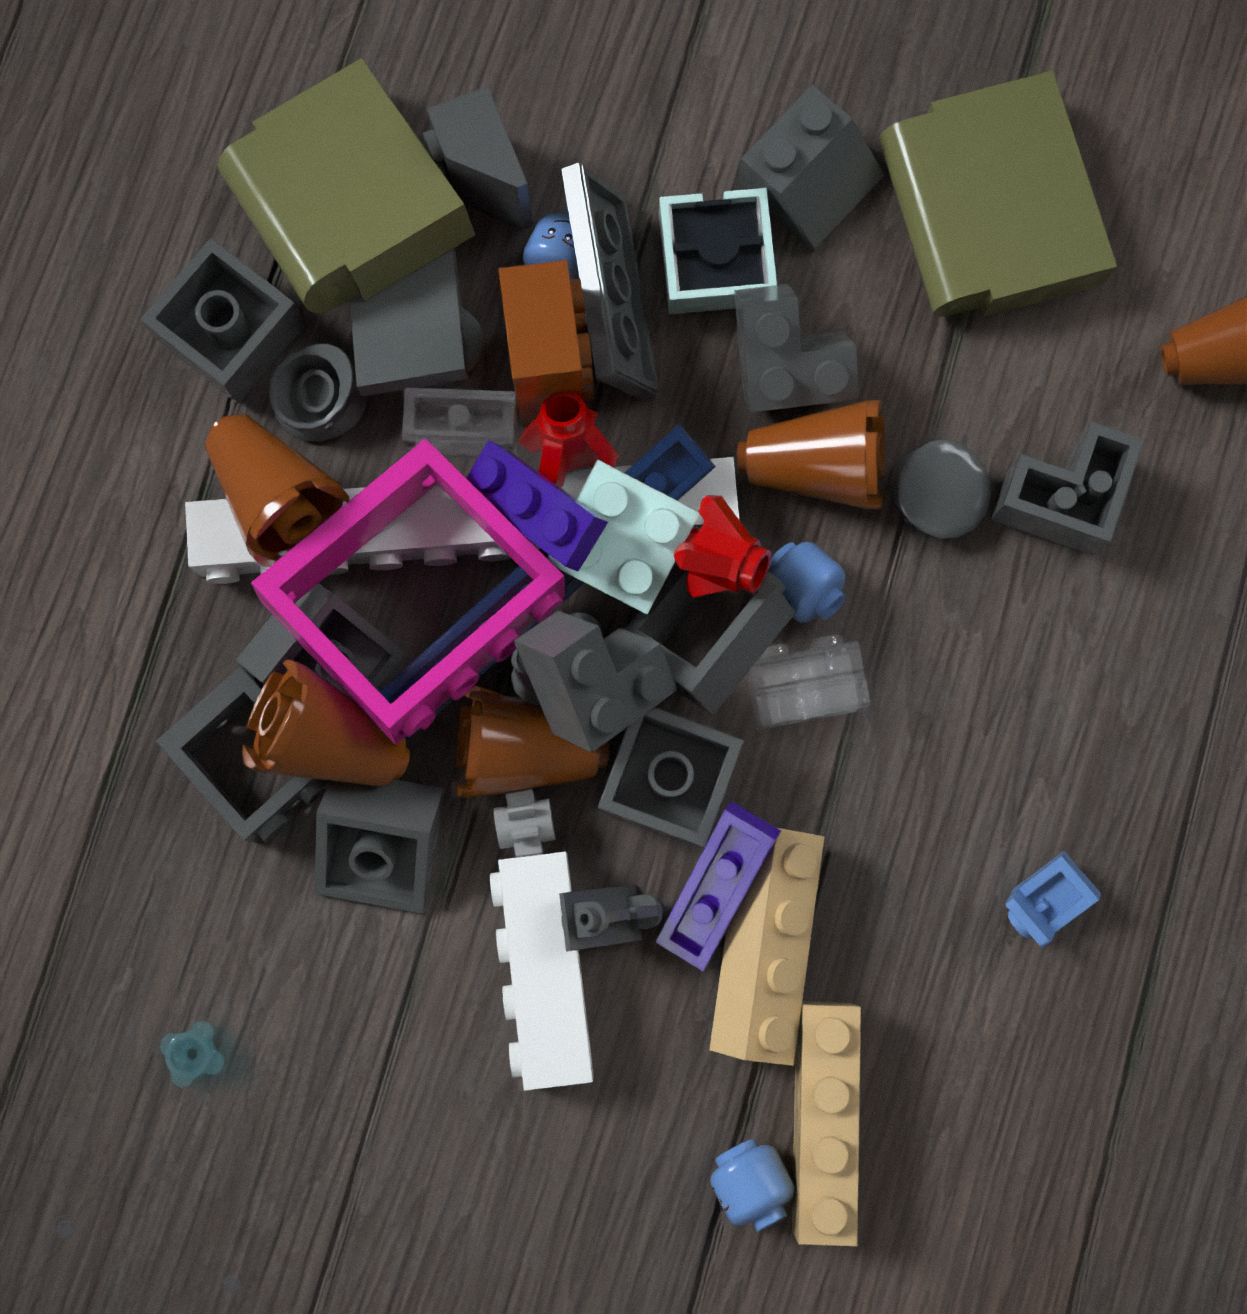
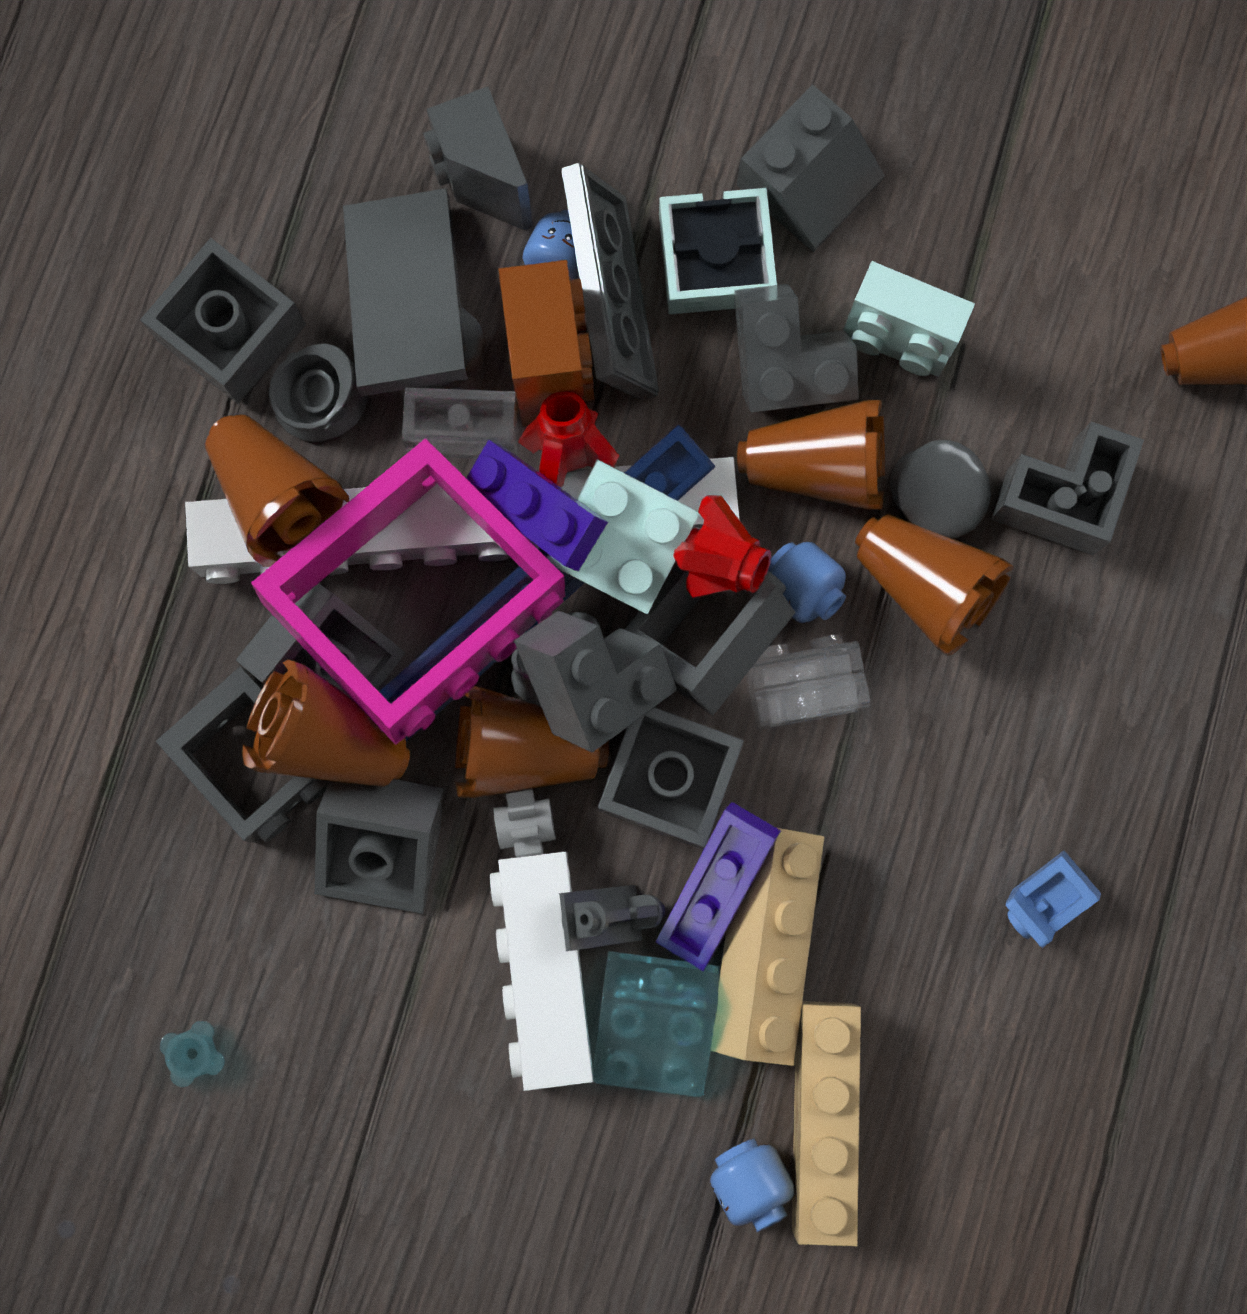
(343, 191): olive piece -> none
(656, 1024): none -> clear light blue bracket
(906, 320): none -> light aqua piece
(933, 577): none -> dark orange cone
(997, 199): olive piece -> none

